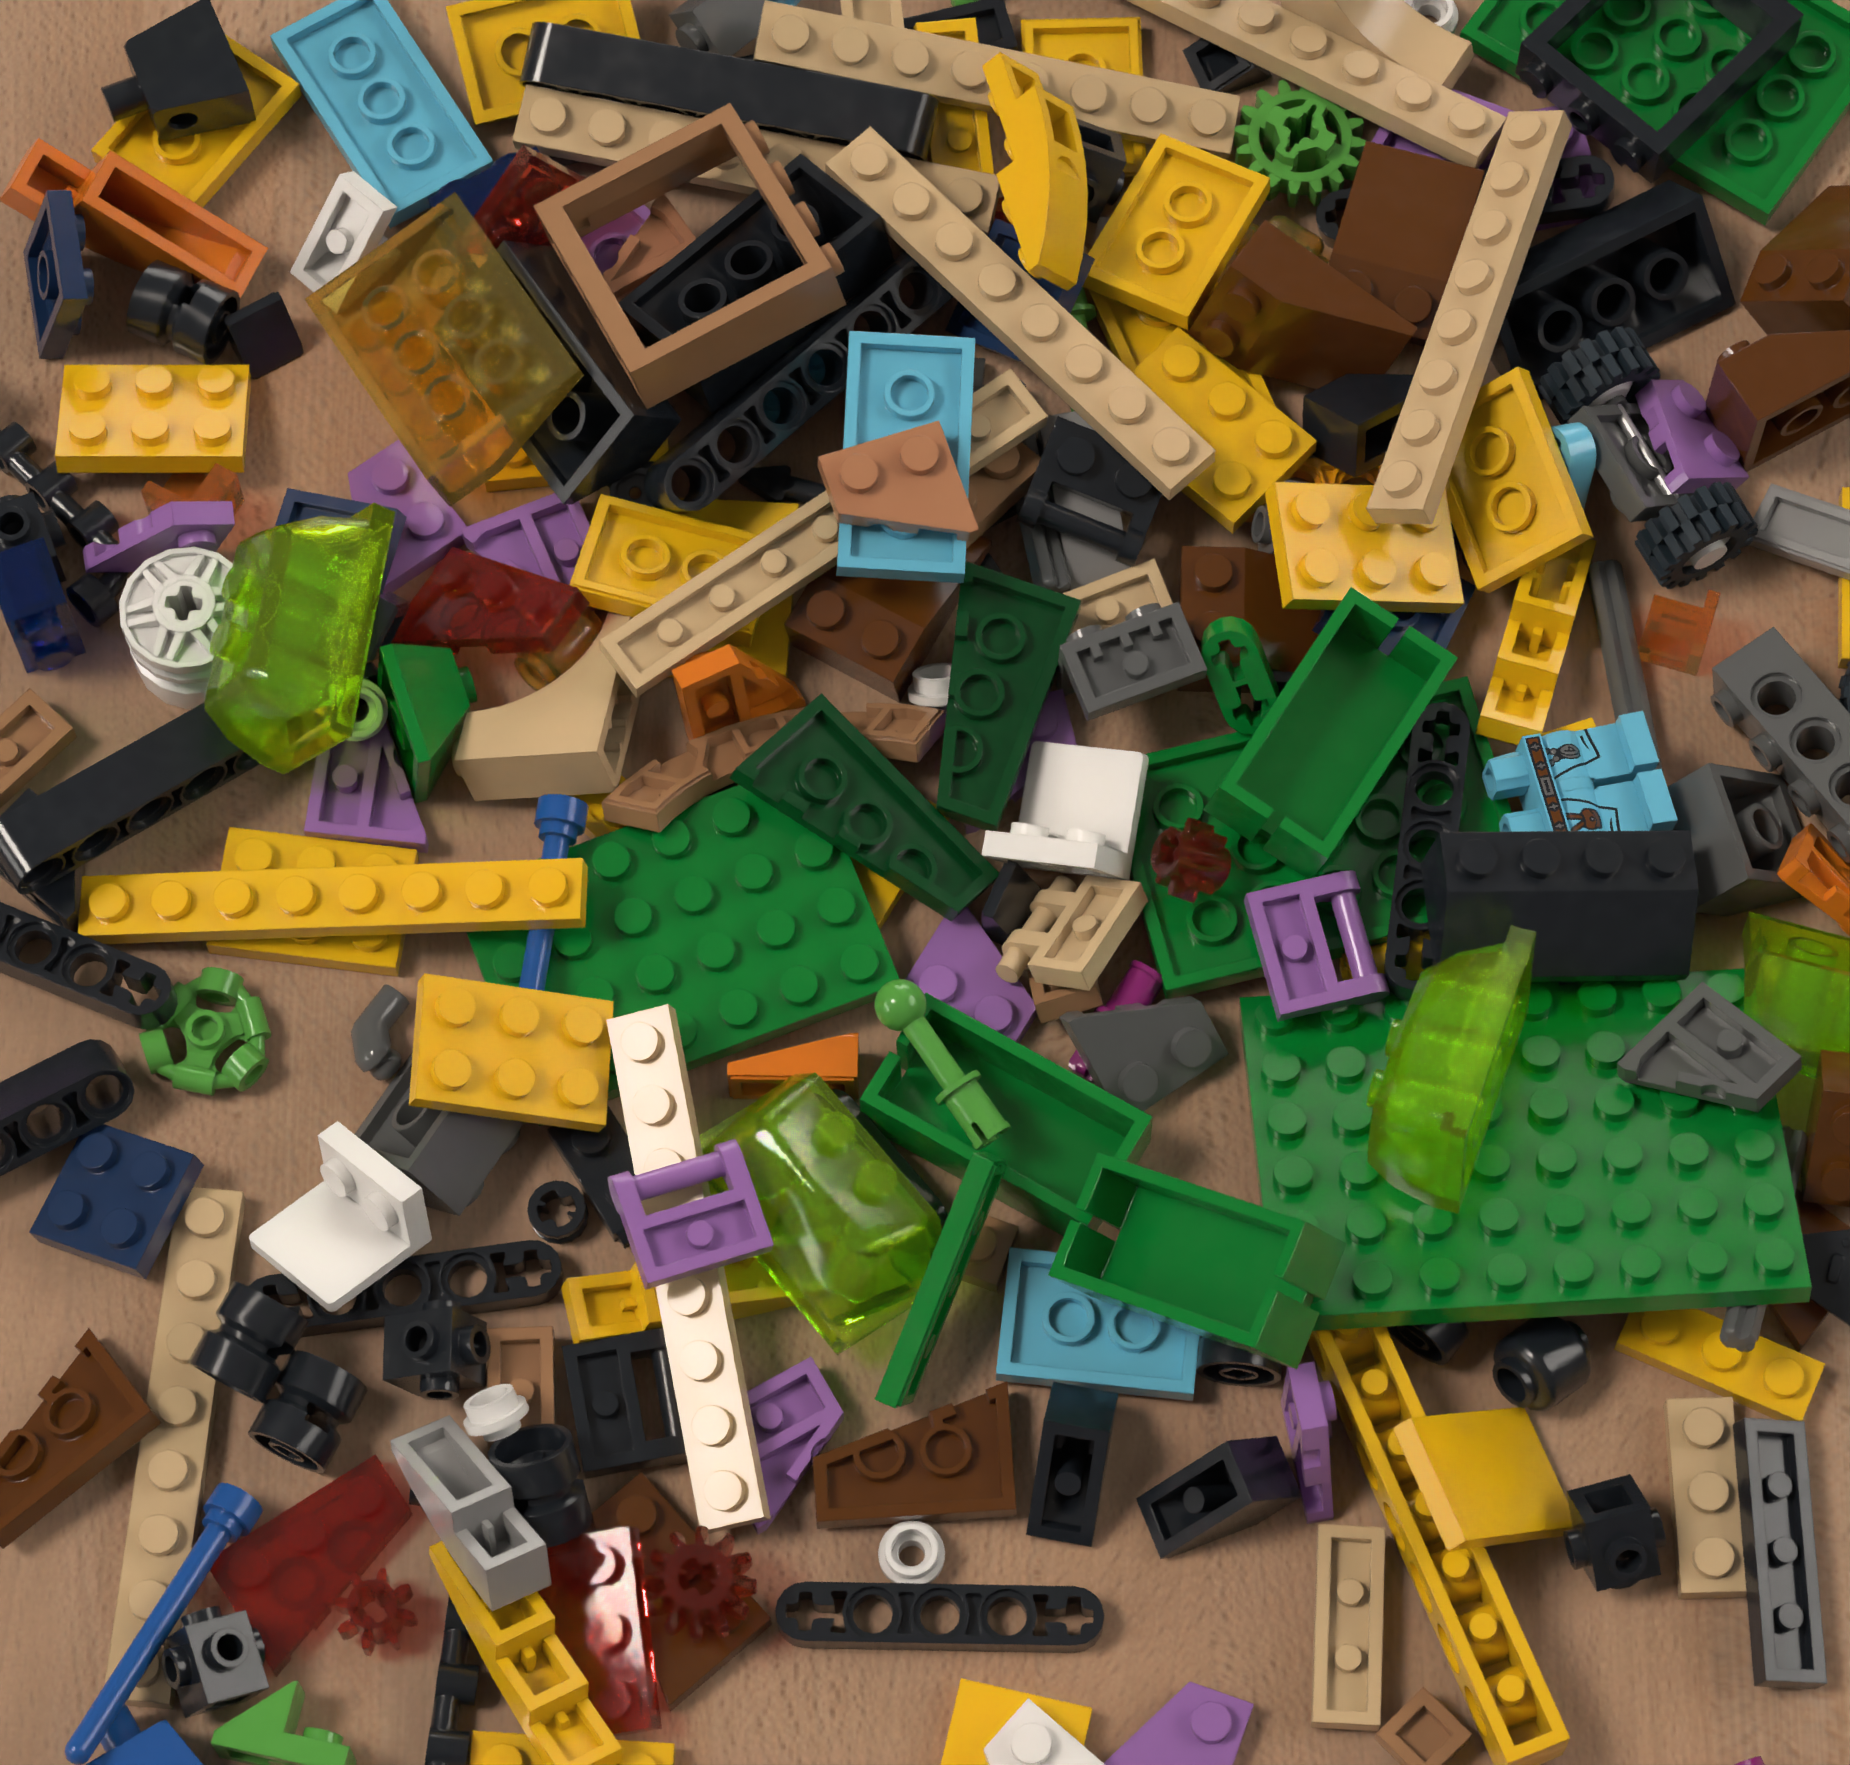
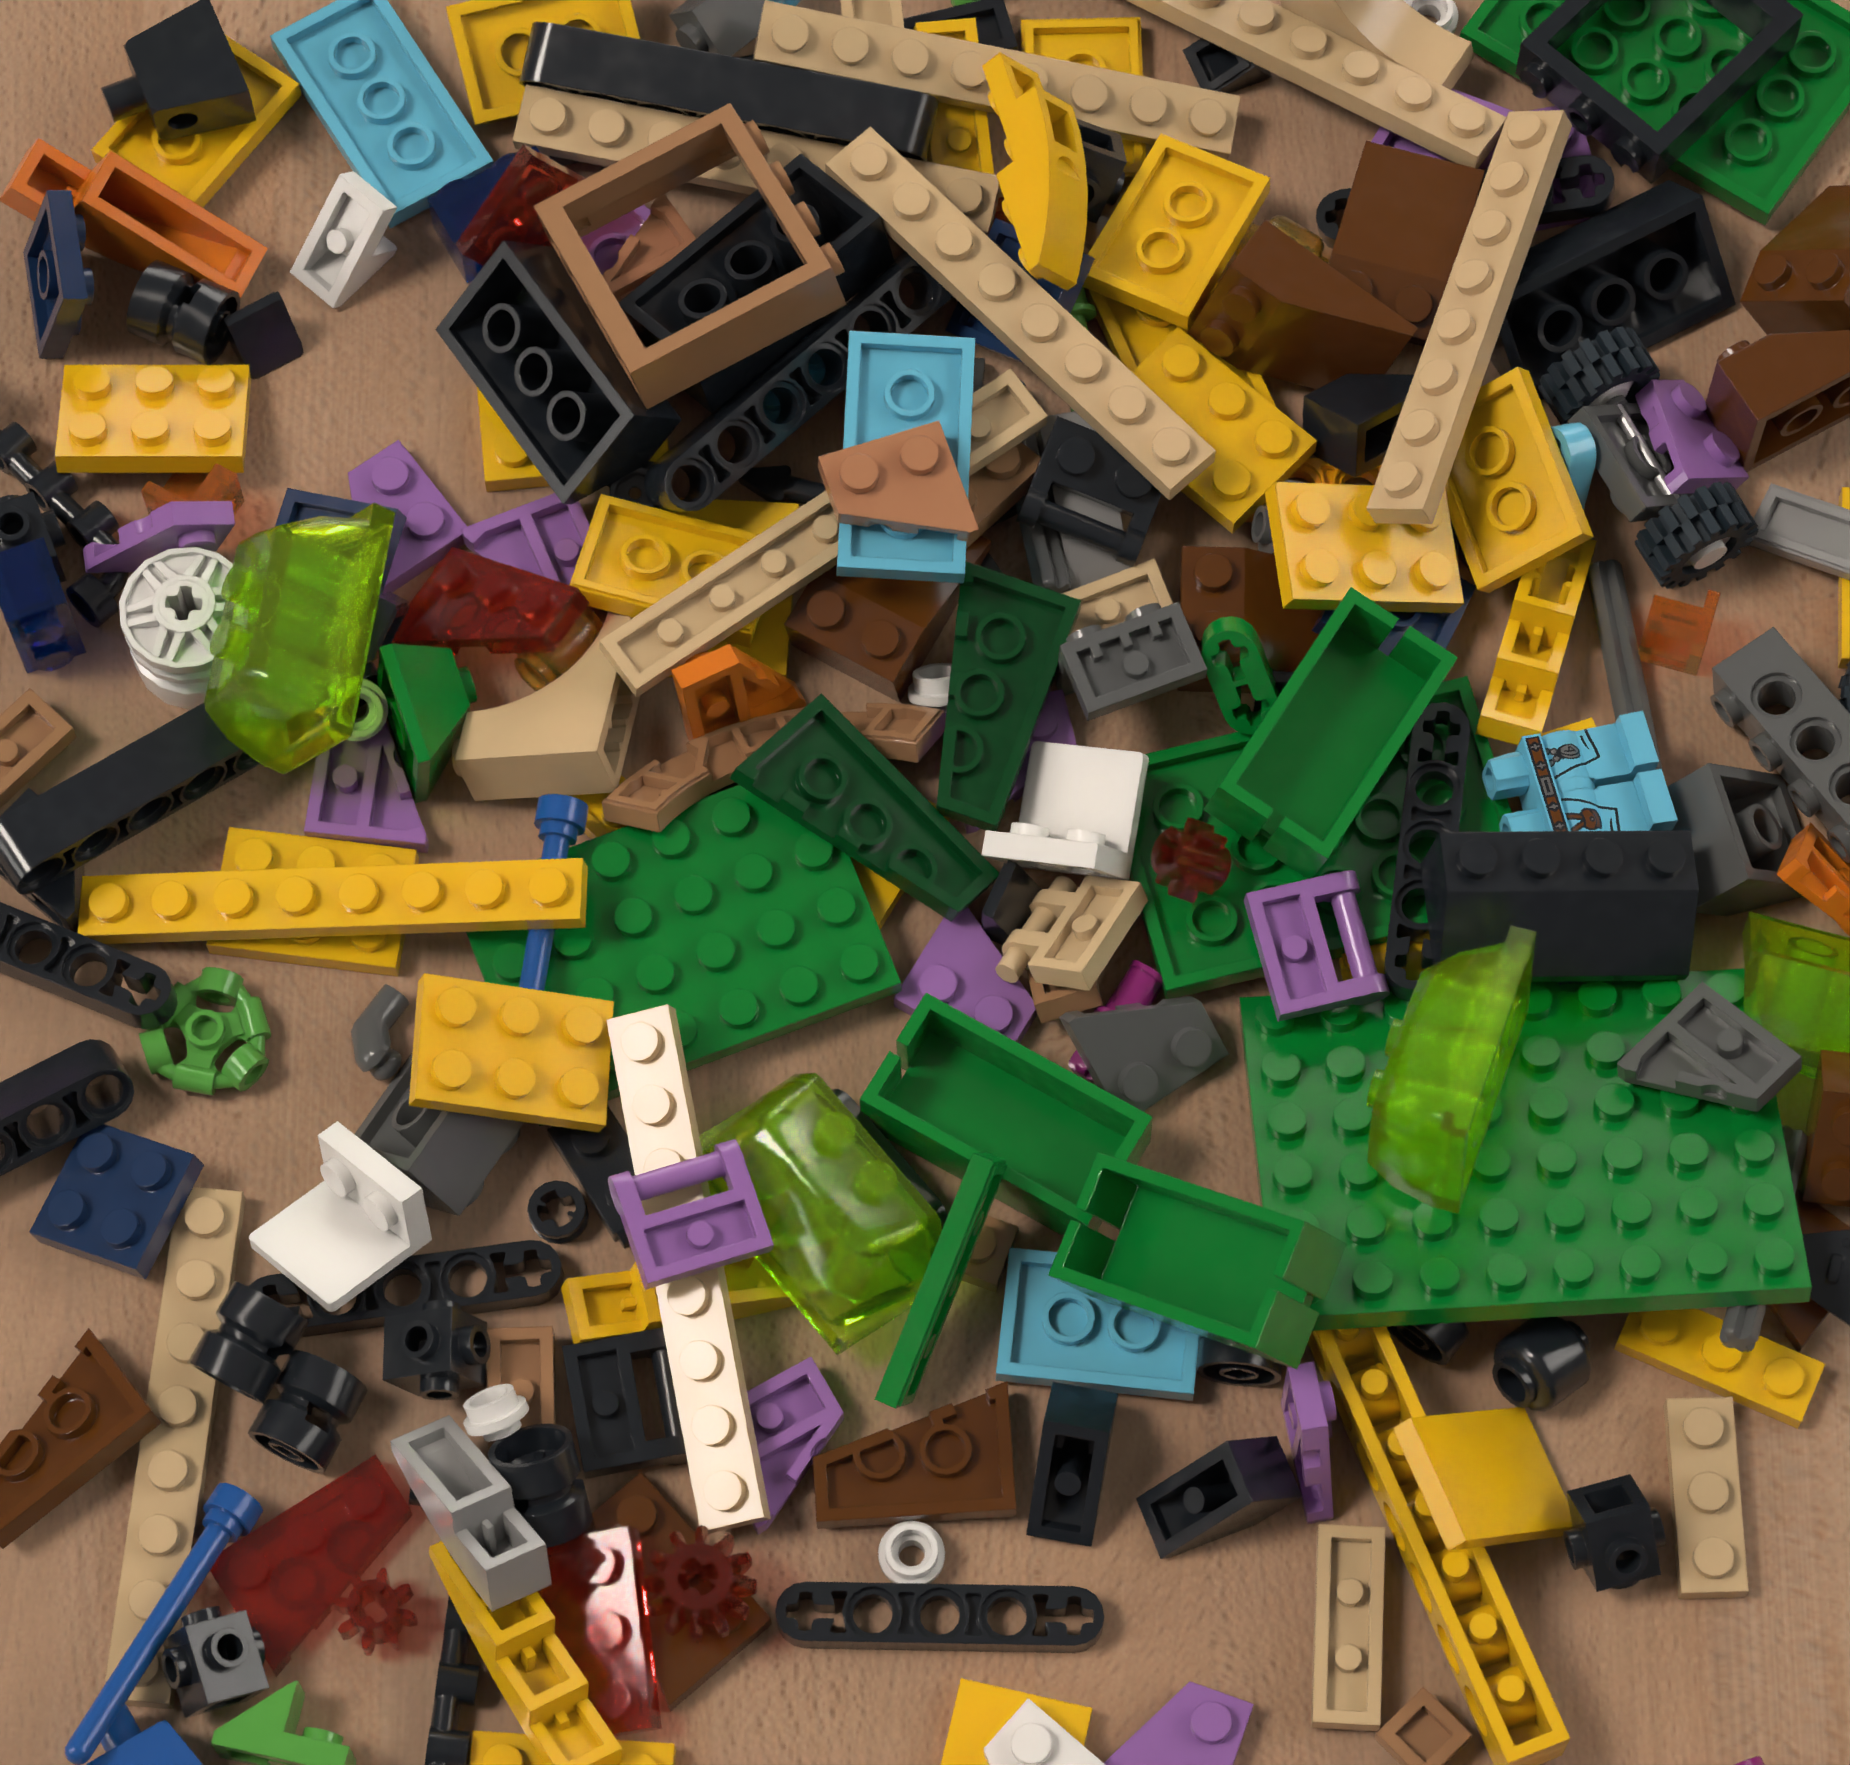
(447, 347): clear yellow slope -> none
(831, 1058): orange slope -> none
(902, 1007): bright green pin -> none
(1314, 161): bright green gear -> none
(1779, 1554): plate -> none

